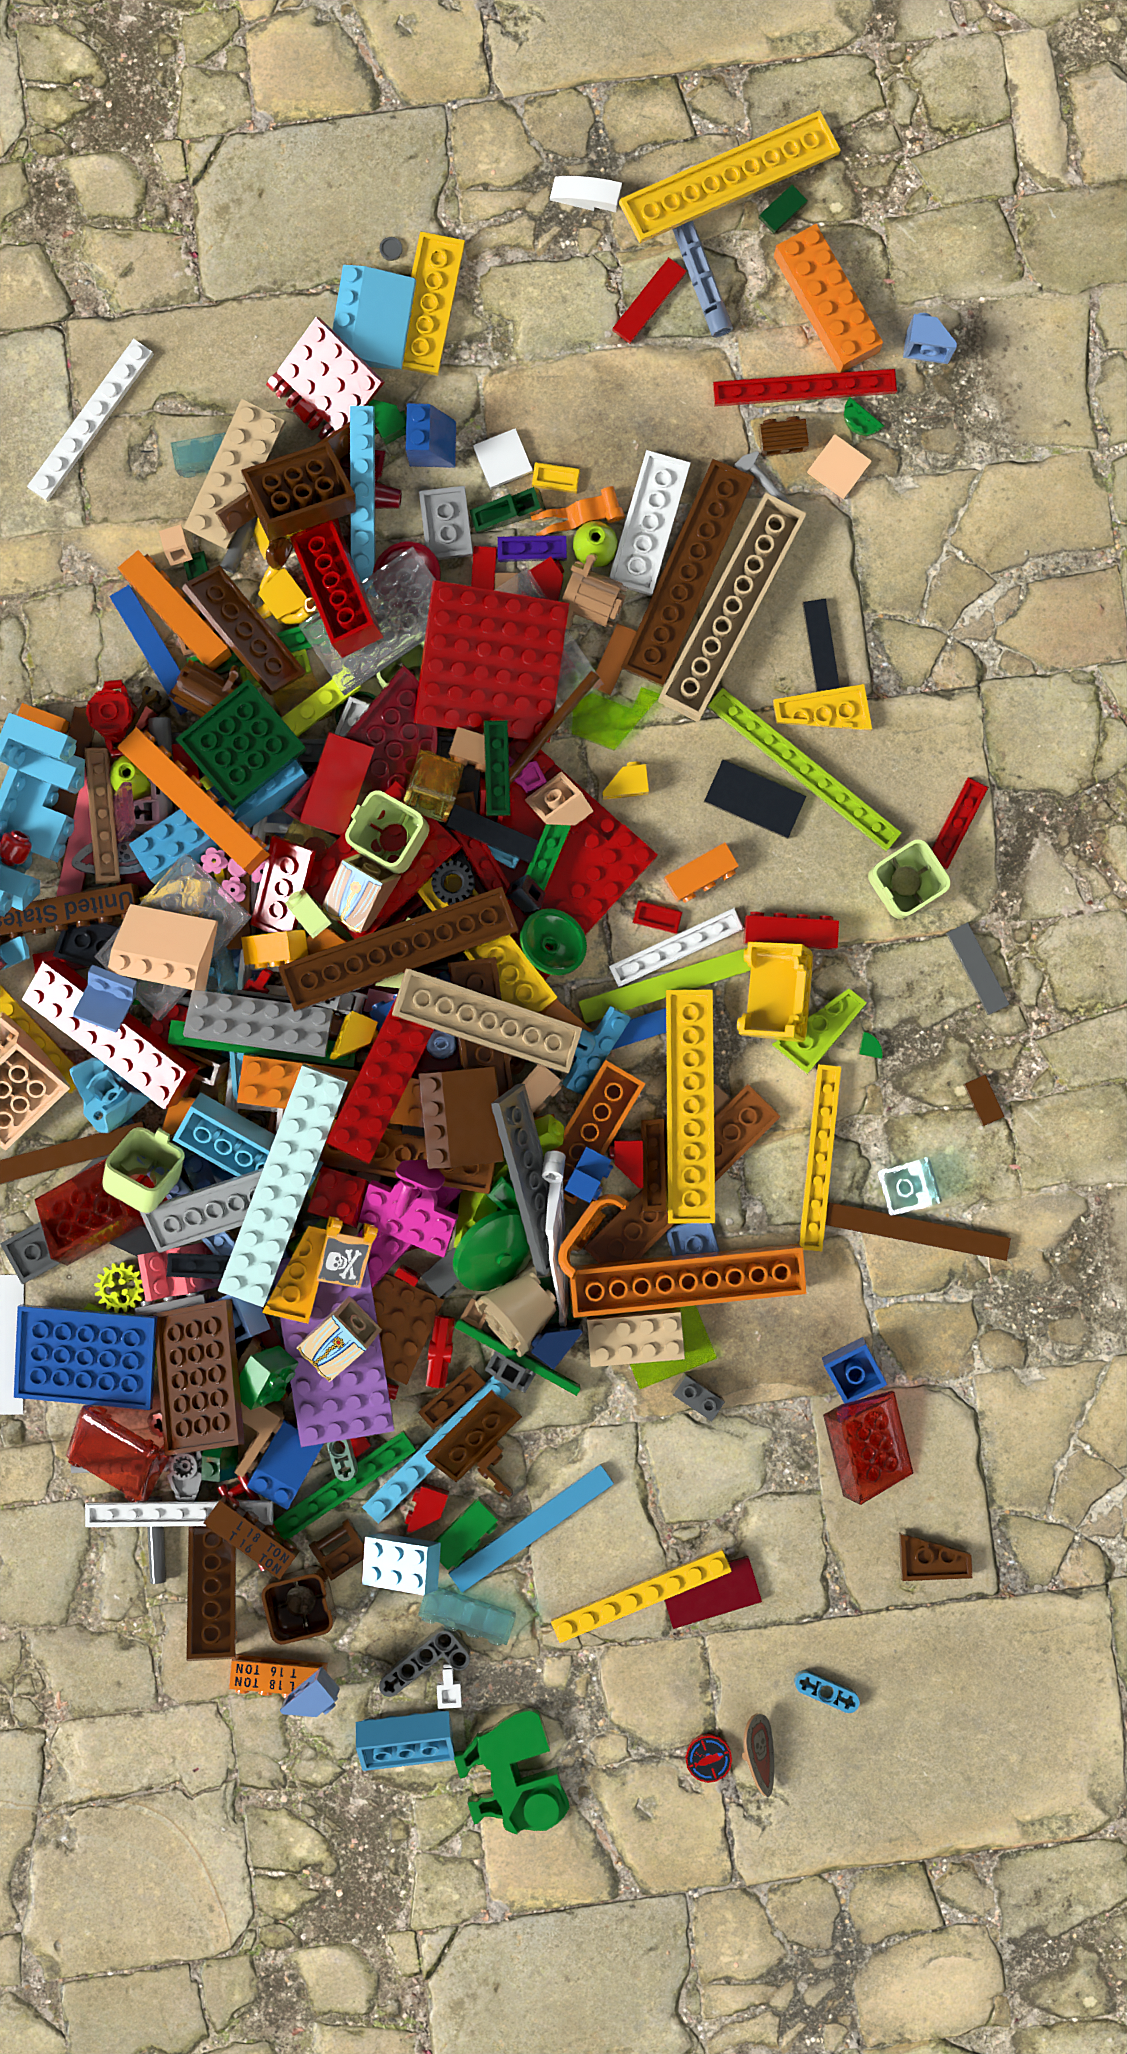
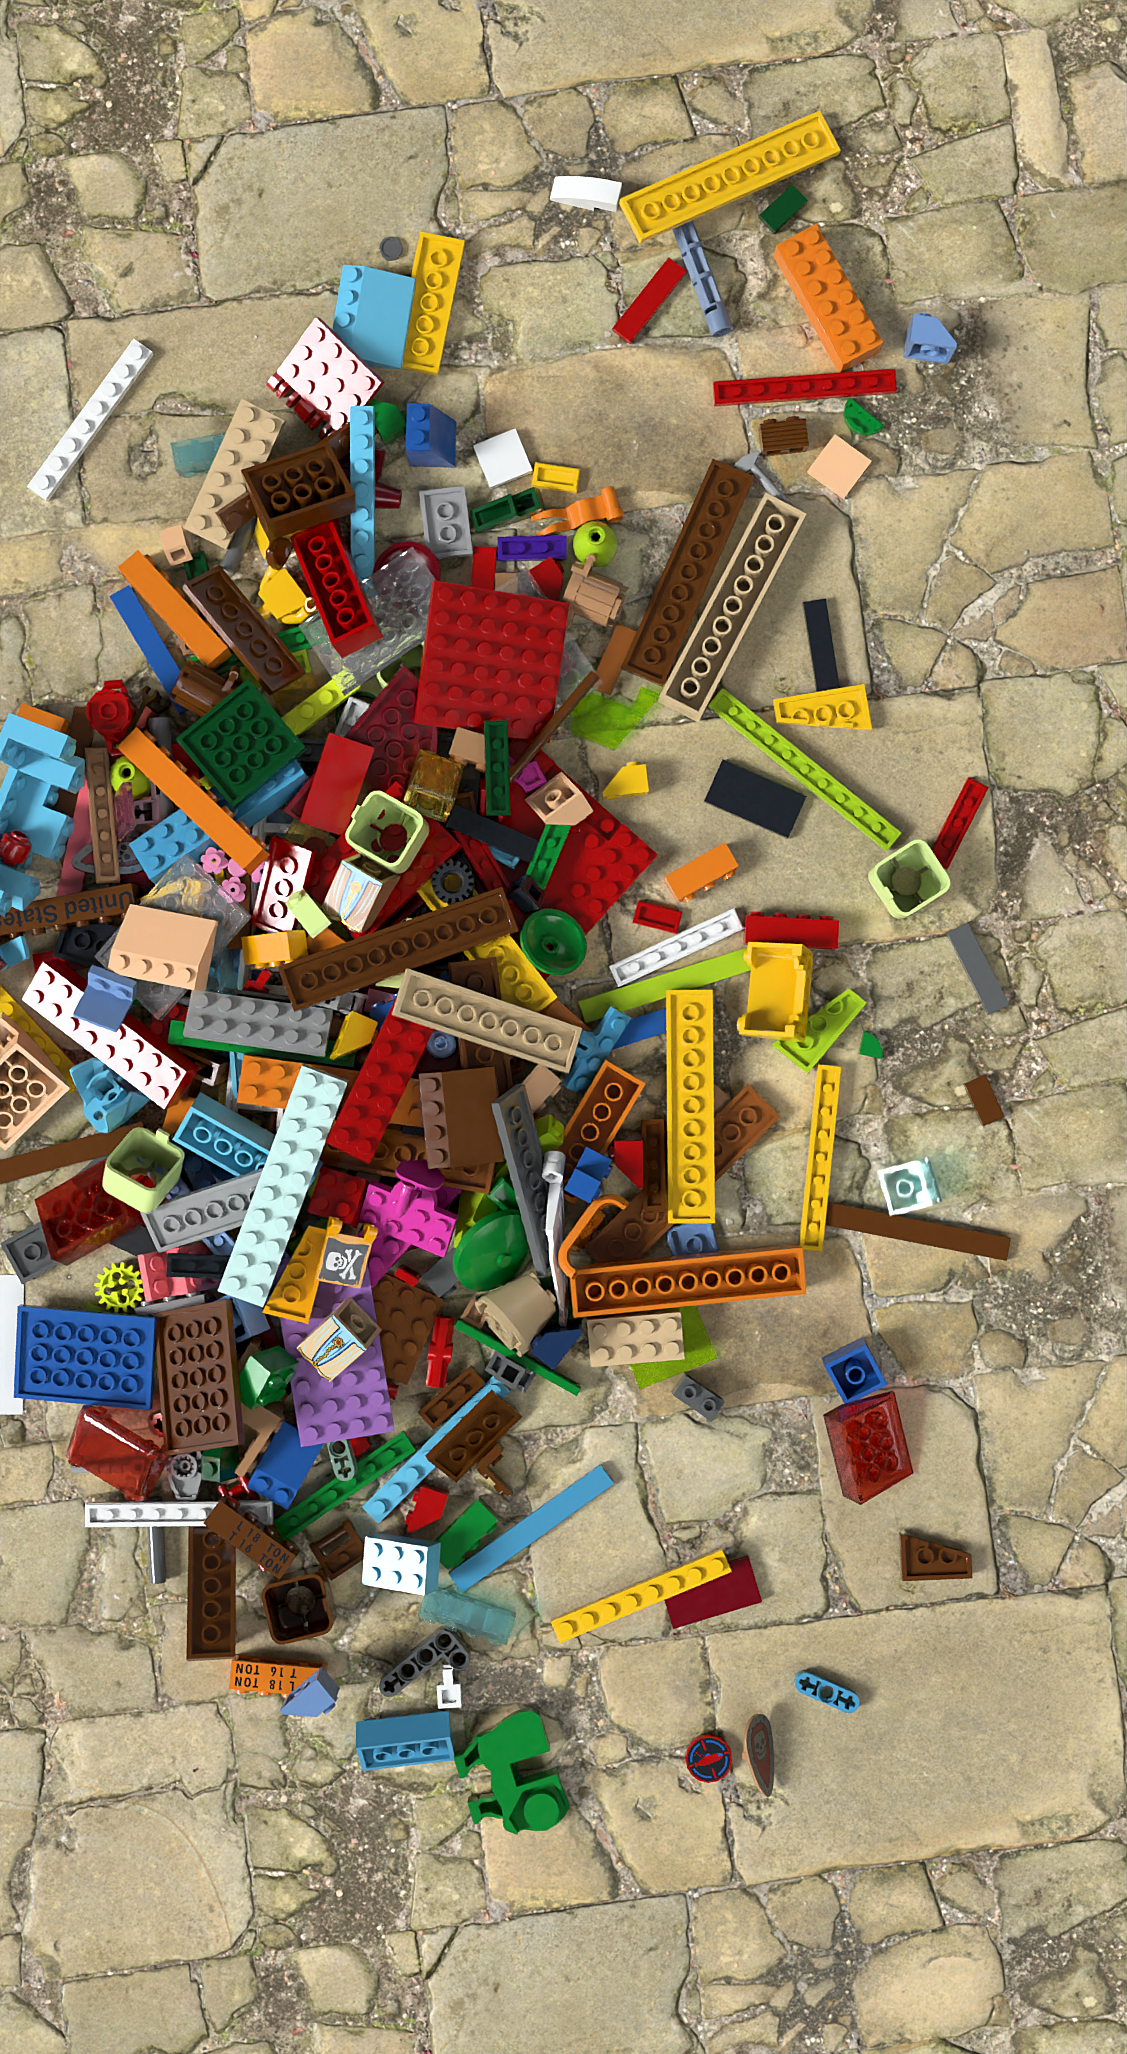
(649, 522): white plate -> none

